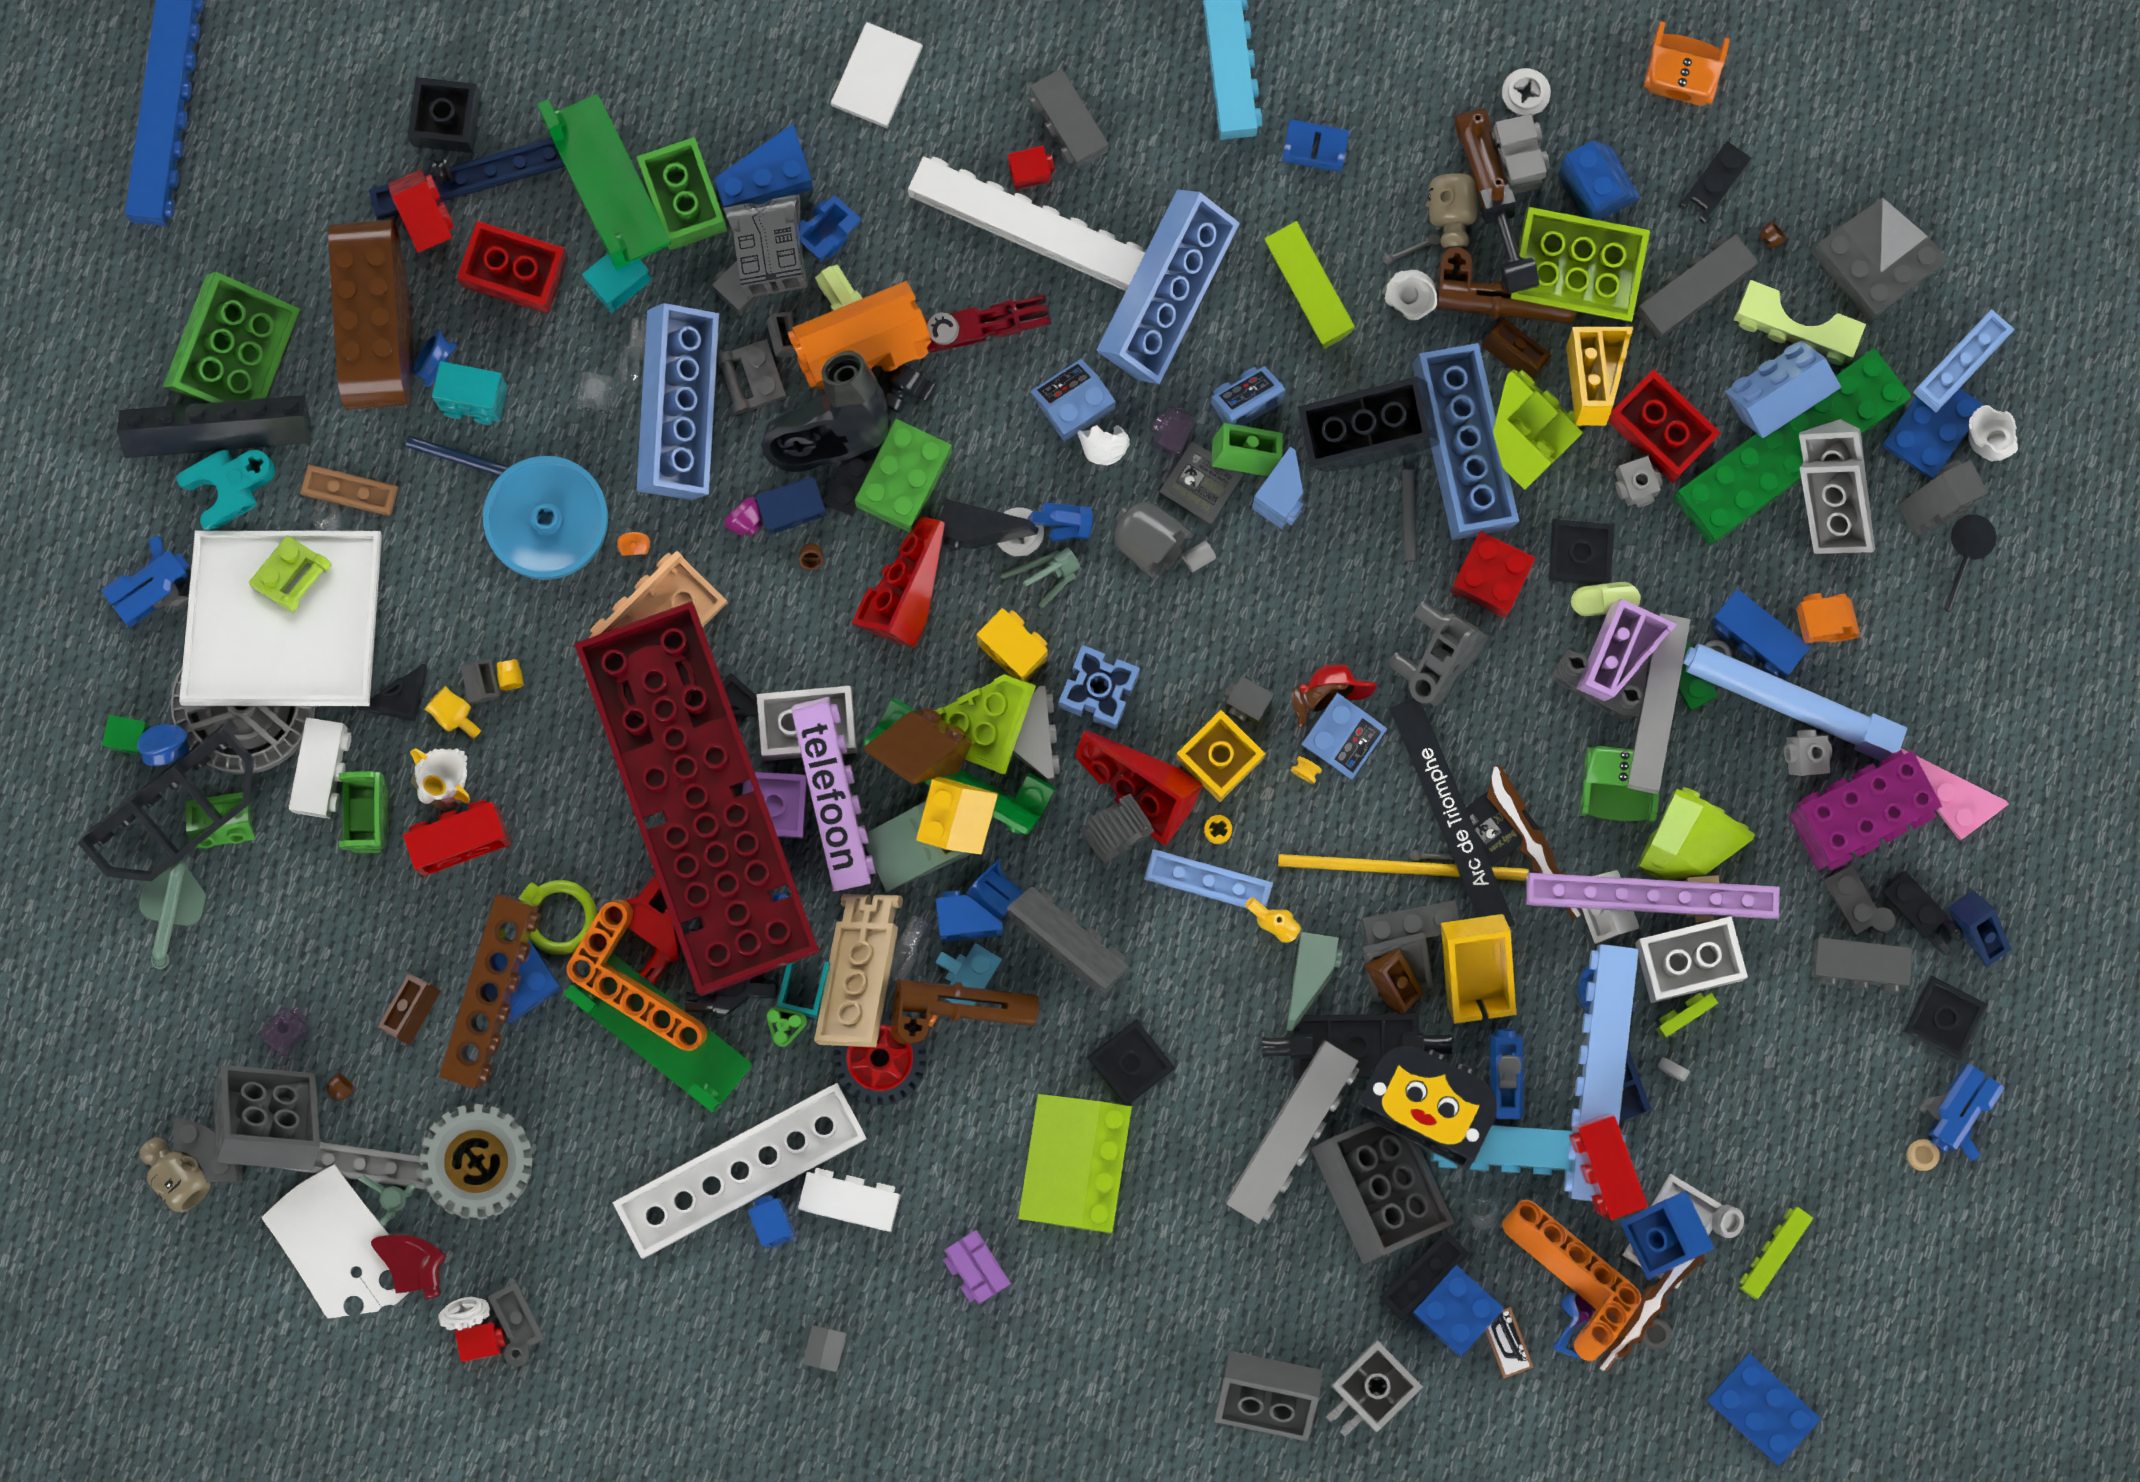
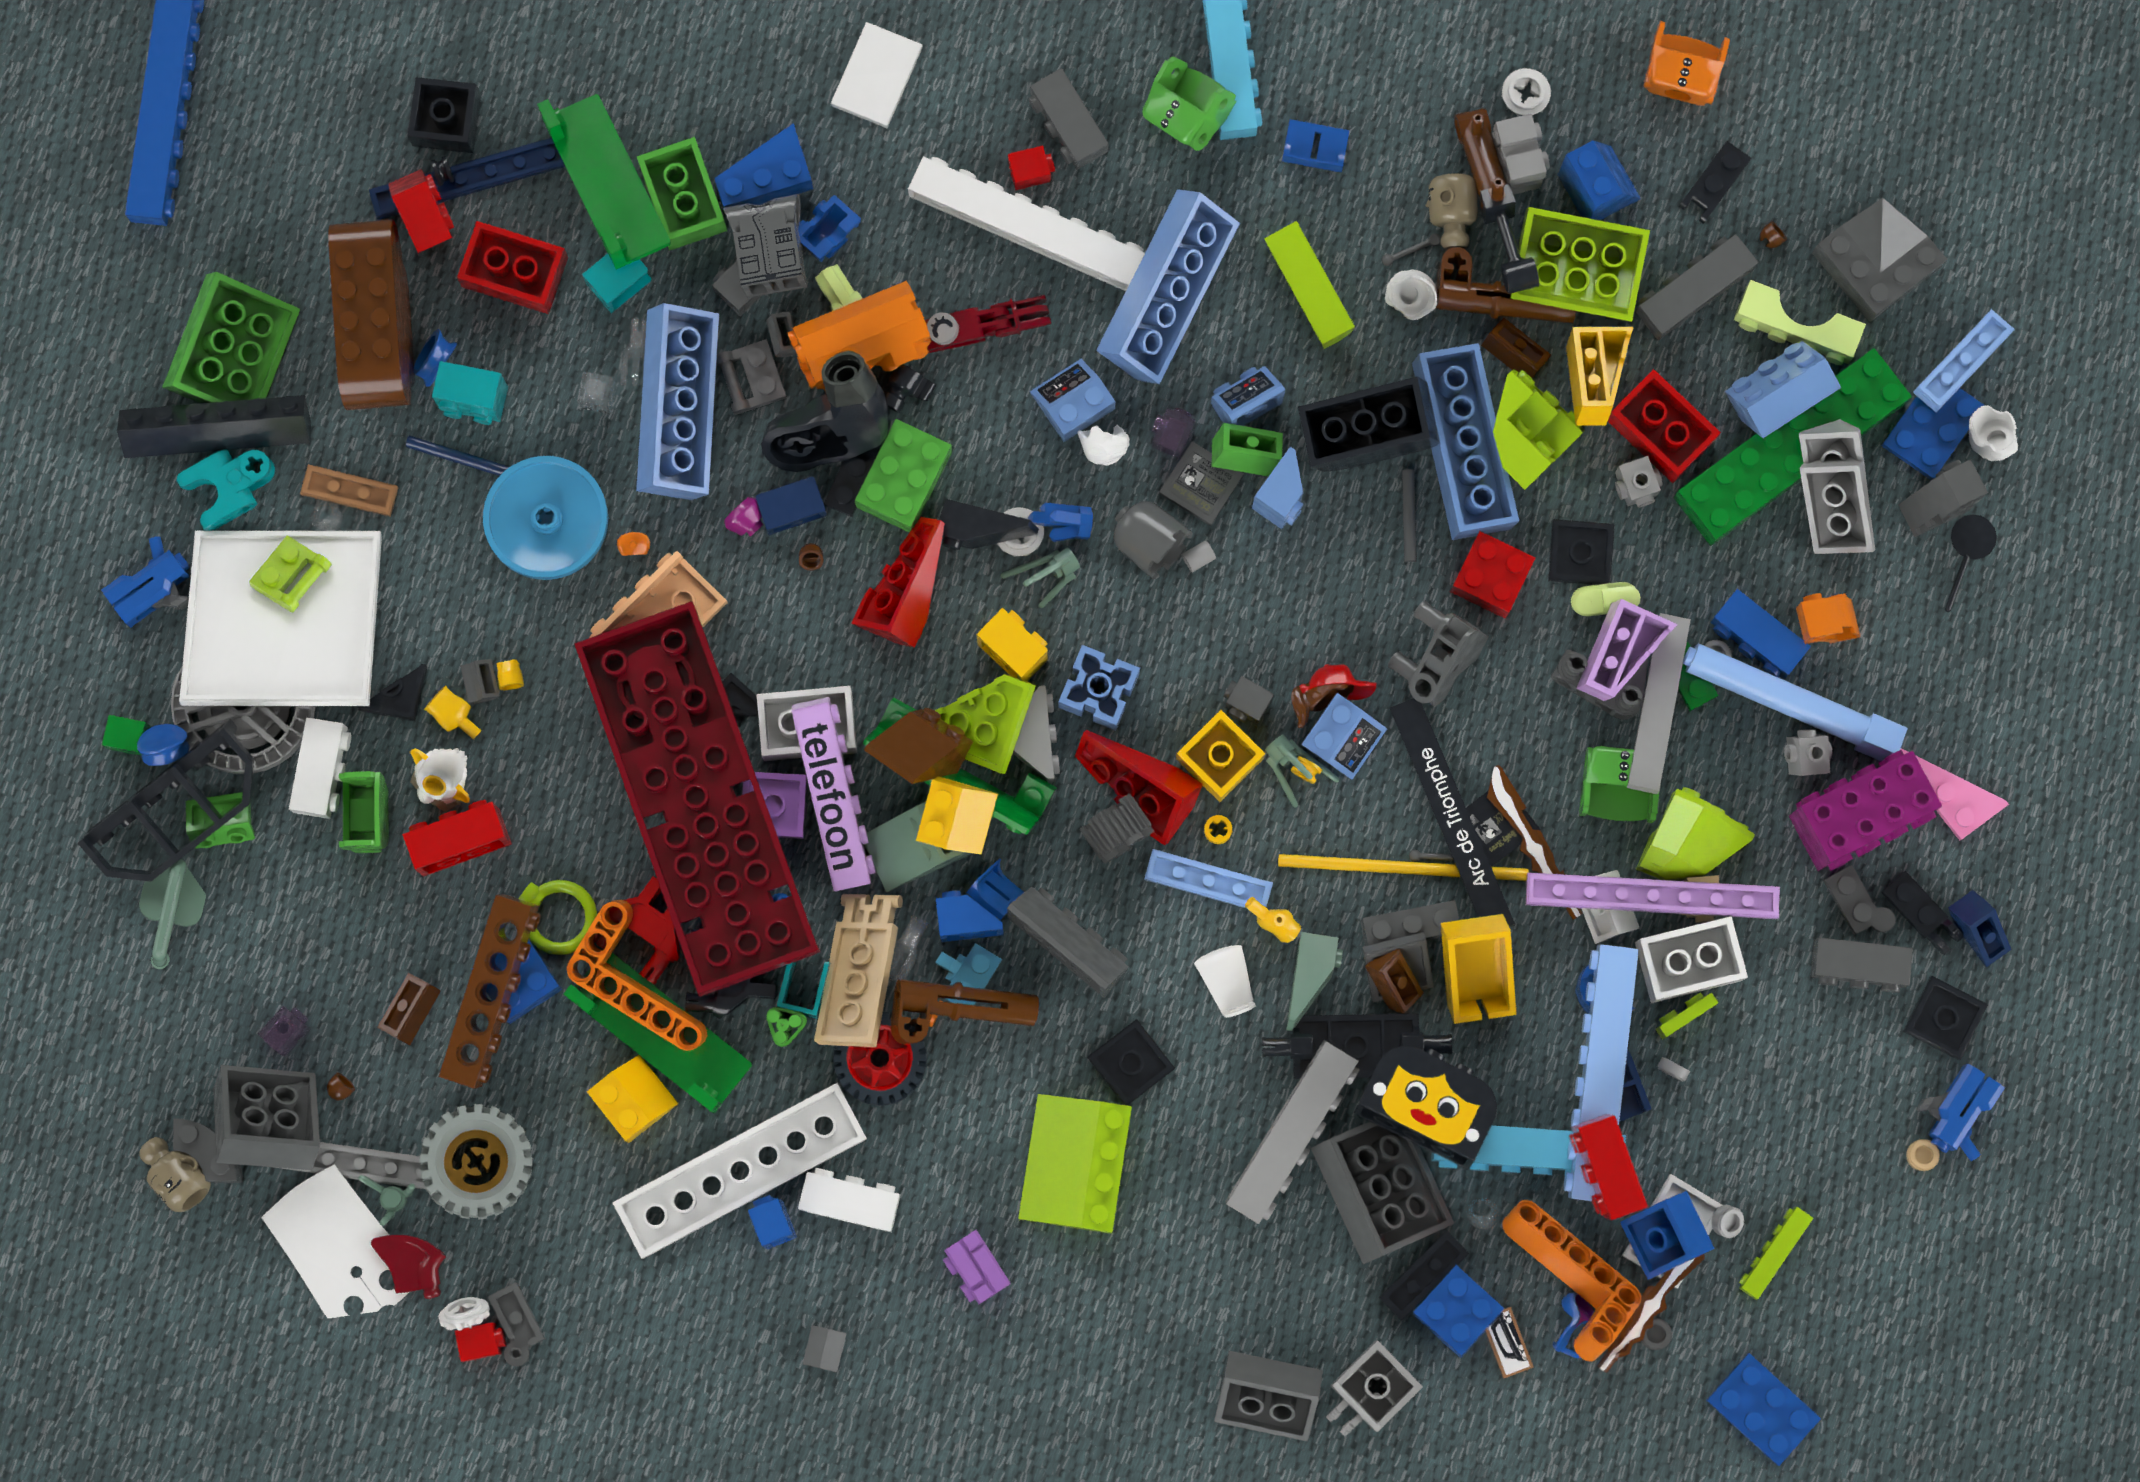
(632, 1098): none -> yellow slope
(1187, 104): none -> bright green piece
(1227, 979): none -> white piece
(1285, 752): none -> sand green plant
(1506, 1073): blue piece -> none

